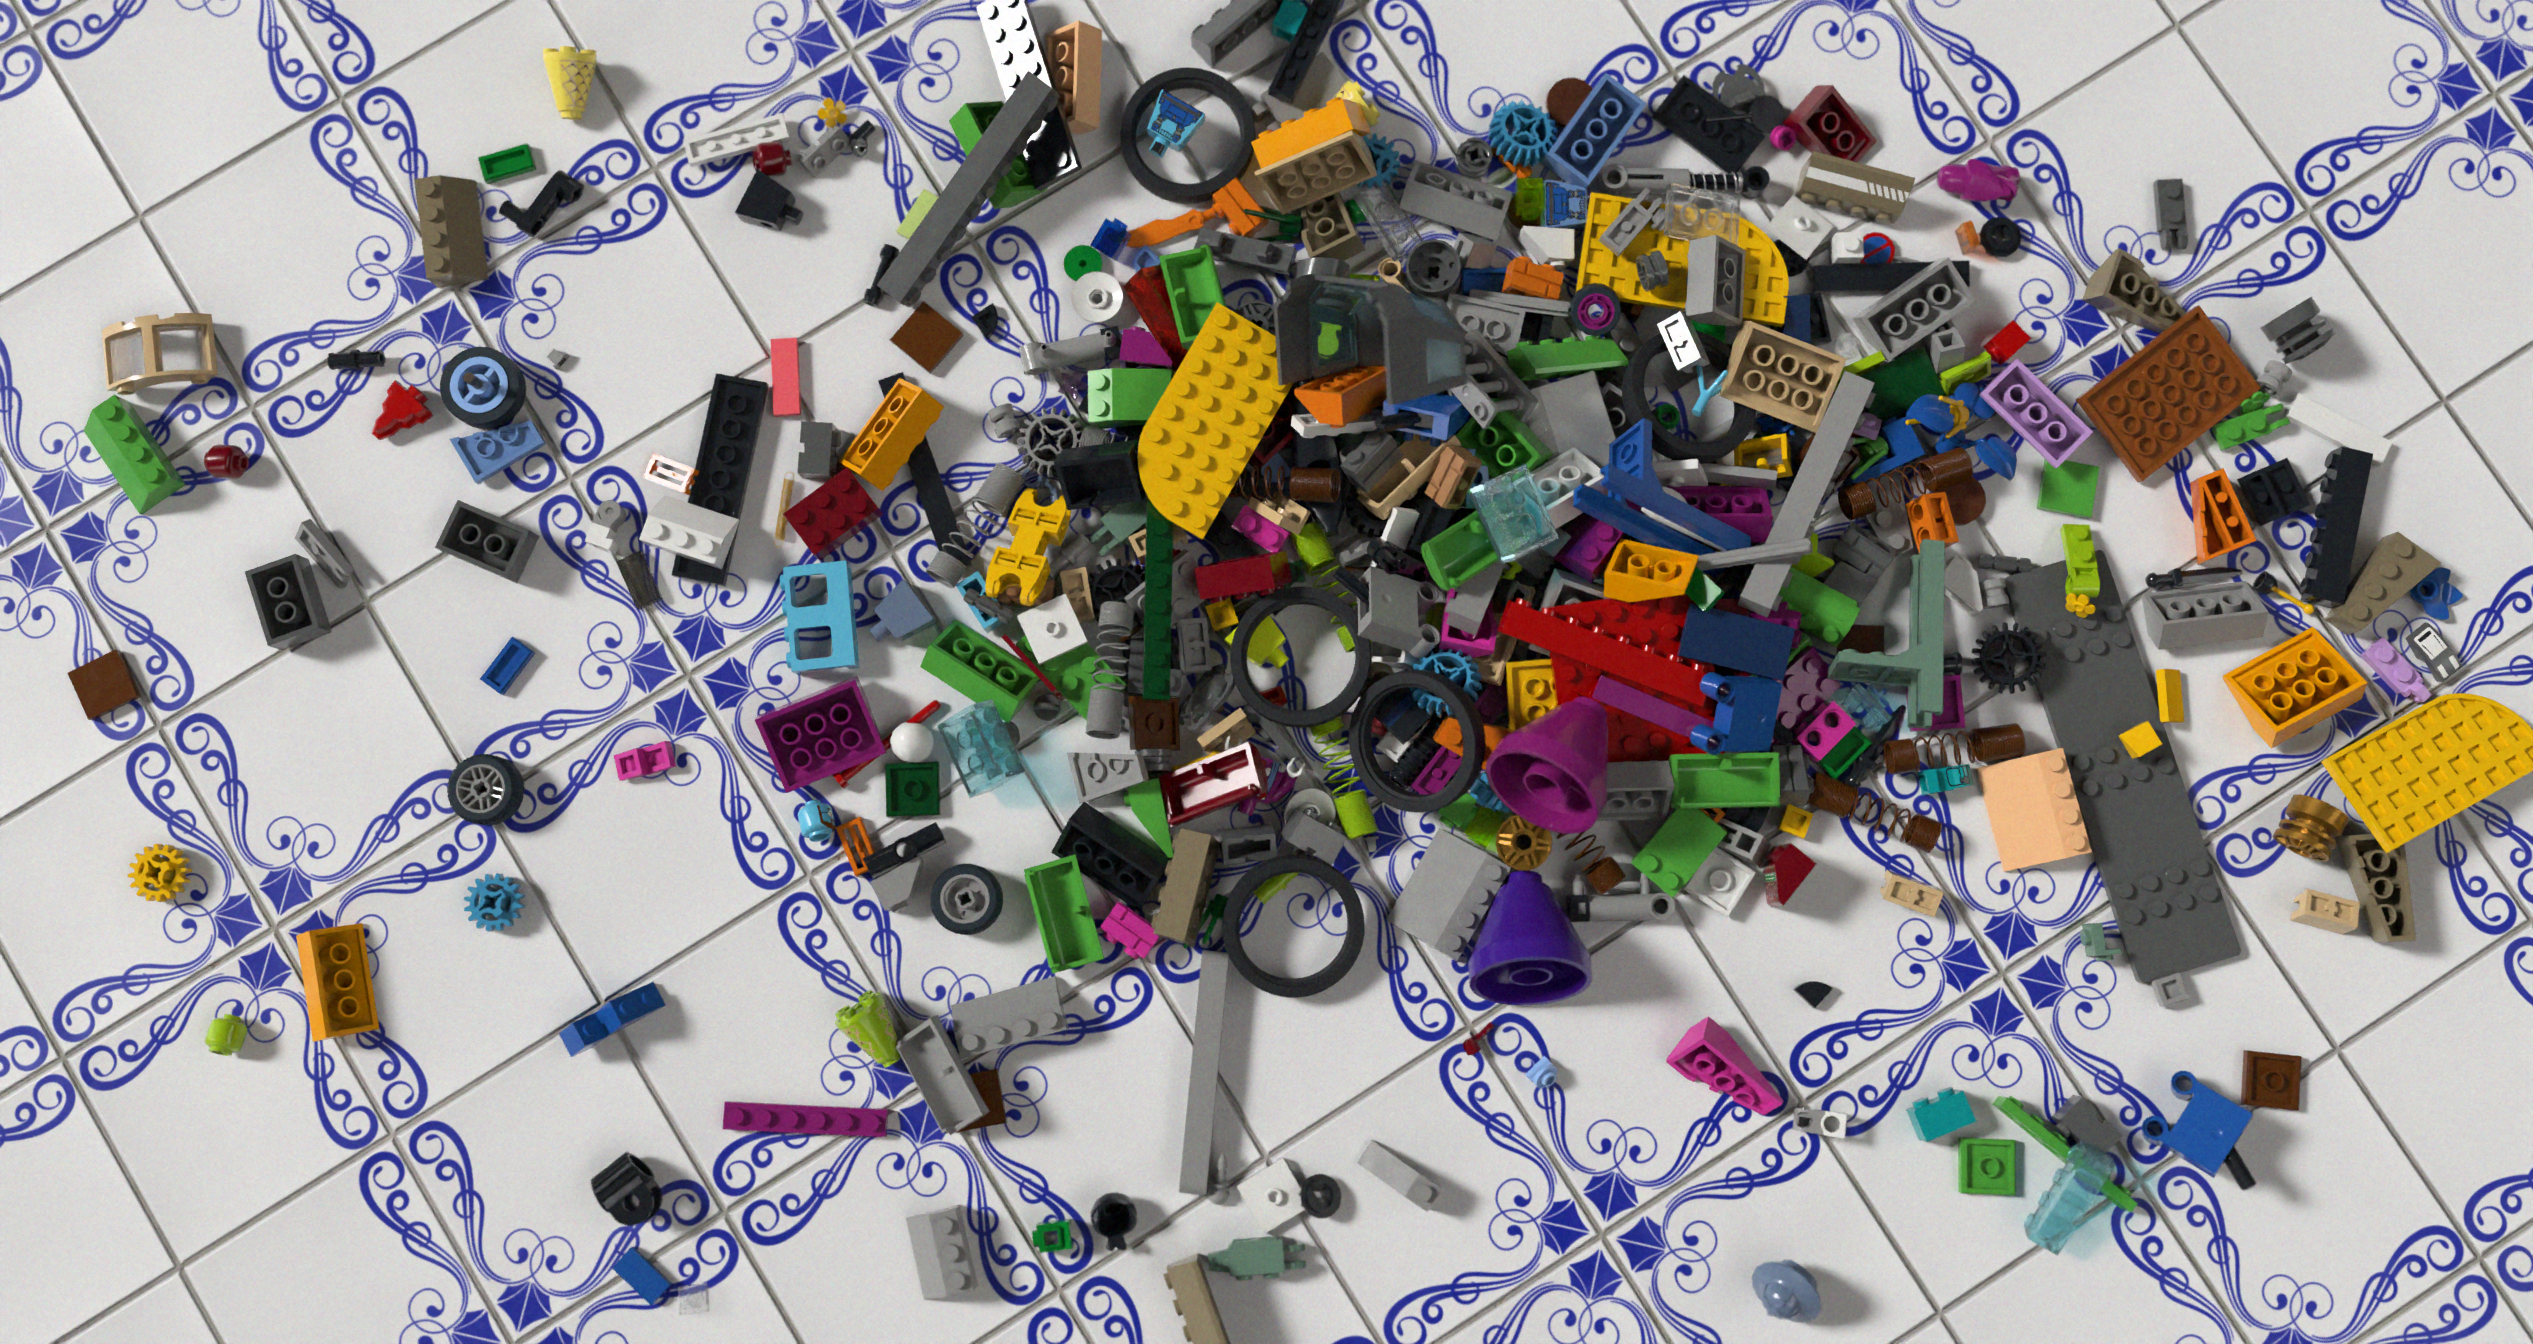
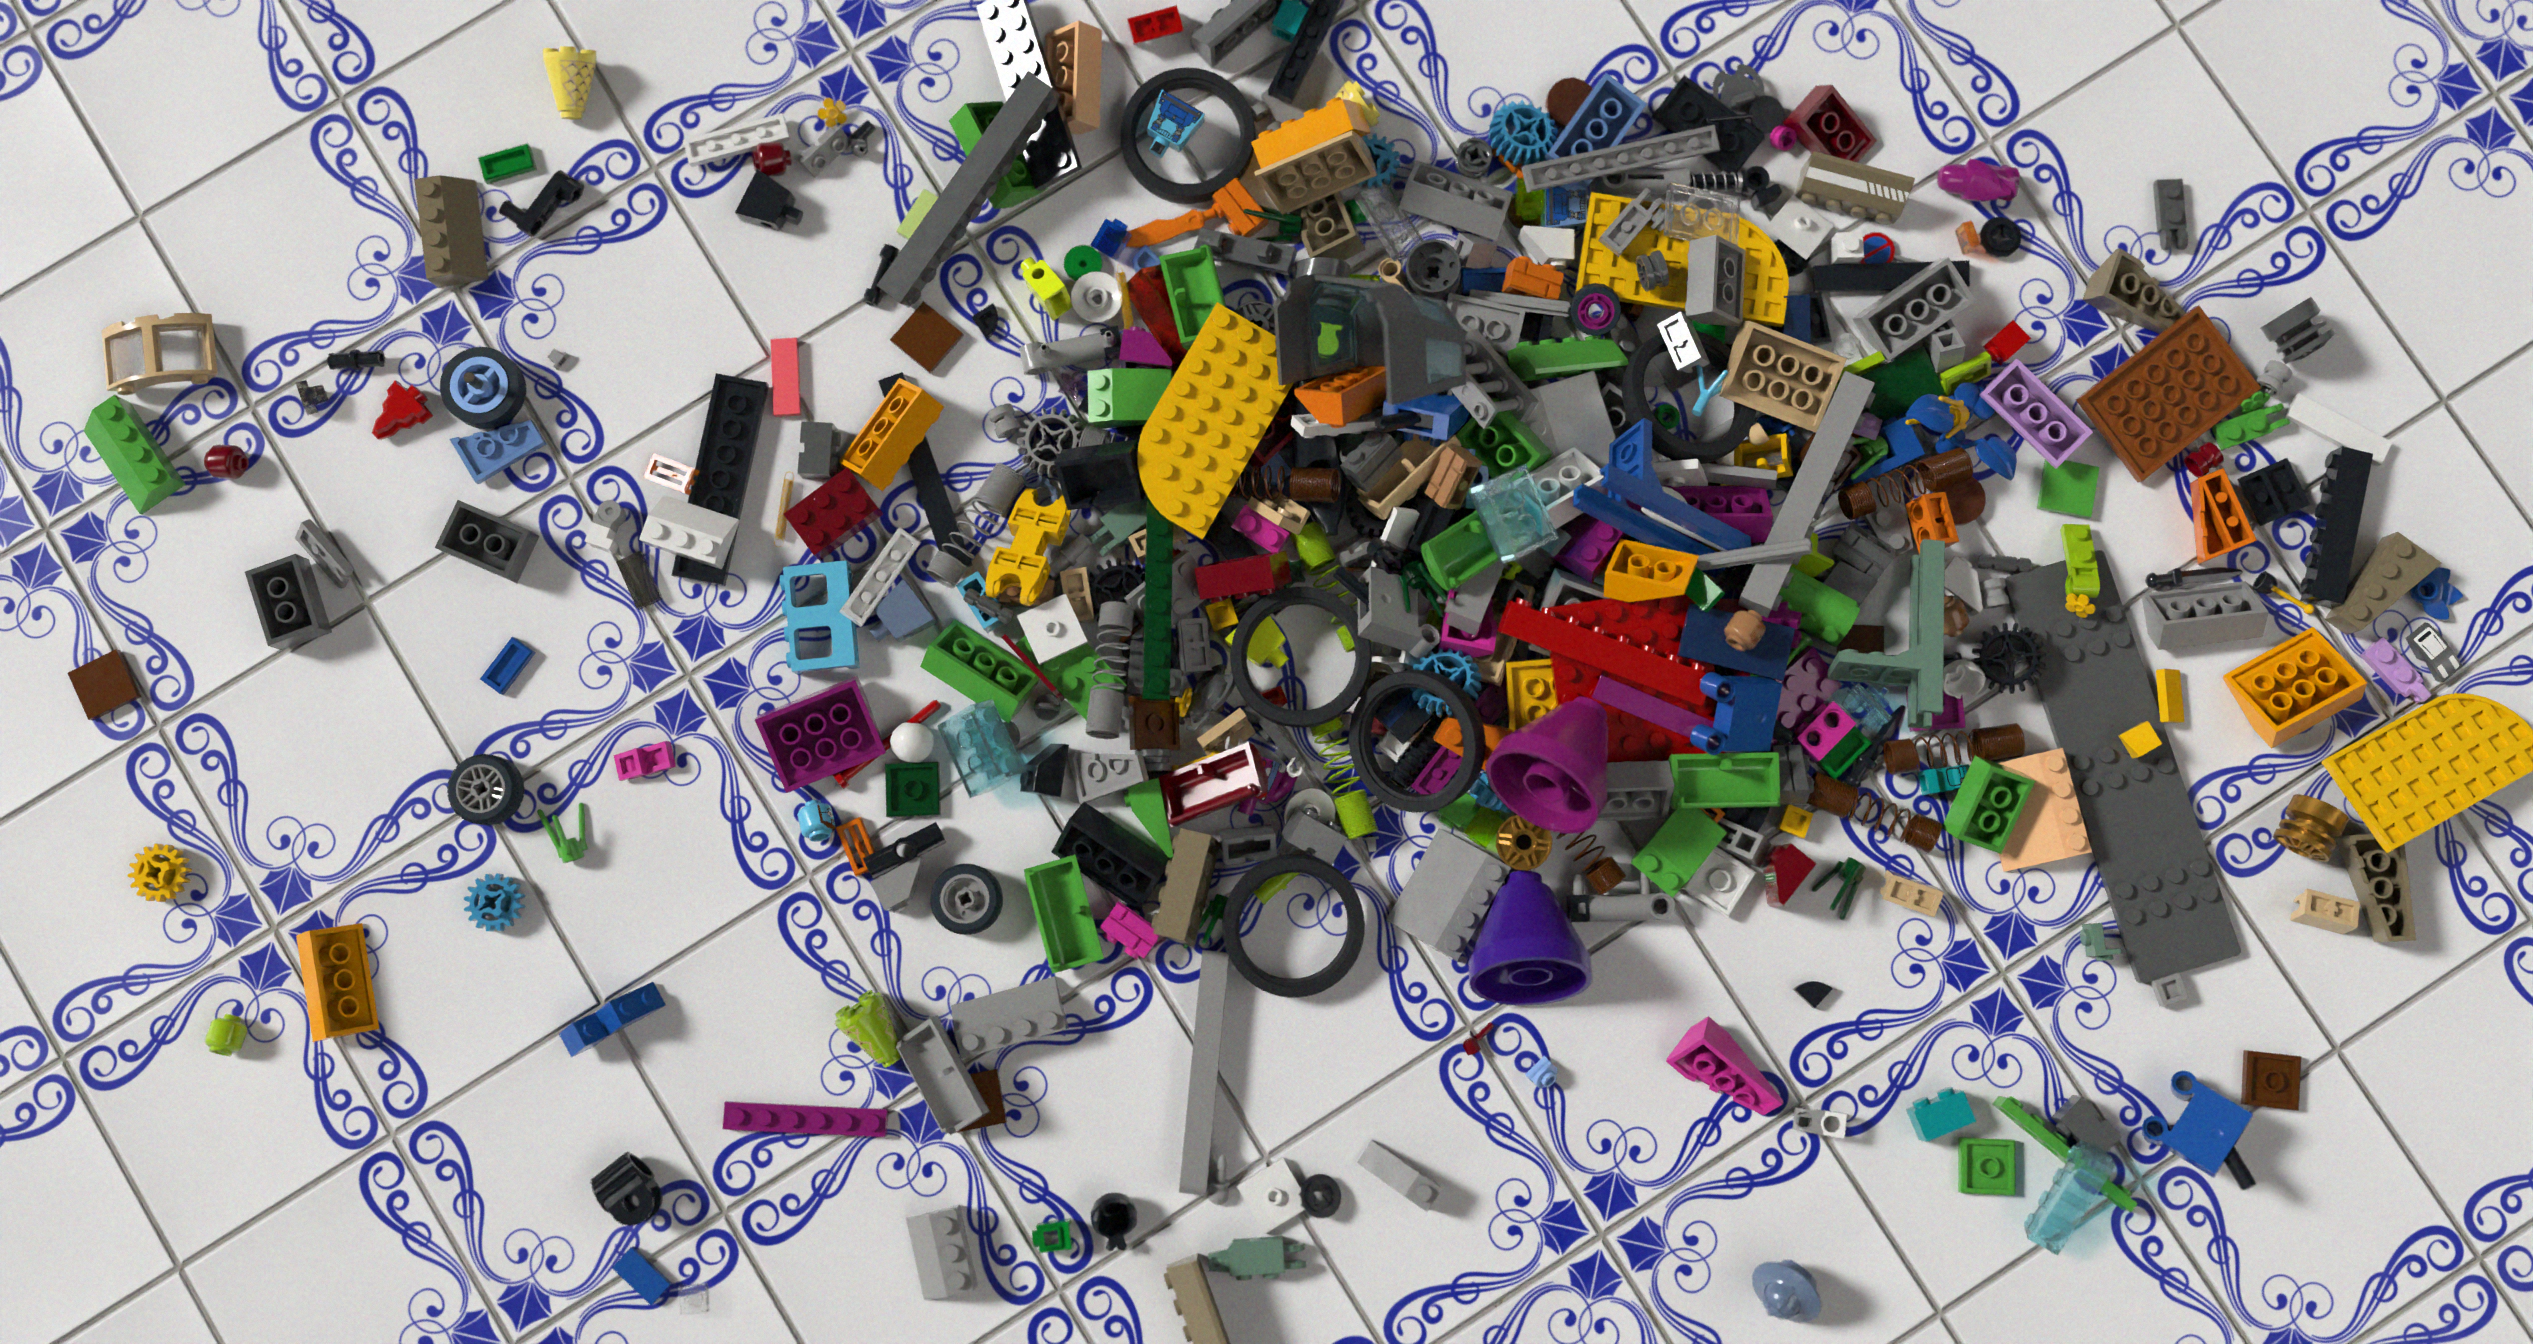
(311, 396): none -> clear smoke tile
(567, 849): none -> bright green plant
(880, 577): none -> white tile
(1045, 772): none -> black slope
(1046, 287): none -> neon yellow torso
(1125, 307): none -> yellow piece
(1155, 25): none -> red hinge
(1184, 701): none -> yellow plant
(1415, 576): none -> dark green plant
(1620, 158): none -> light grey tile
(1745, 630): none -> medium nougat head
(1757, 435): none -> tan hinge
(1766, 196): none -> black tile
(1851, 874): none -> dark green plant
(1954, 616): none -> medium nougat head
(1962, 678): none -> white hair
(1988, 804): none -> bright green brick
(2207, 457): none -> dark red wheel

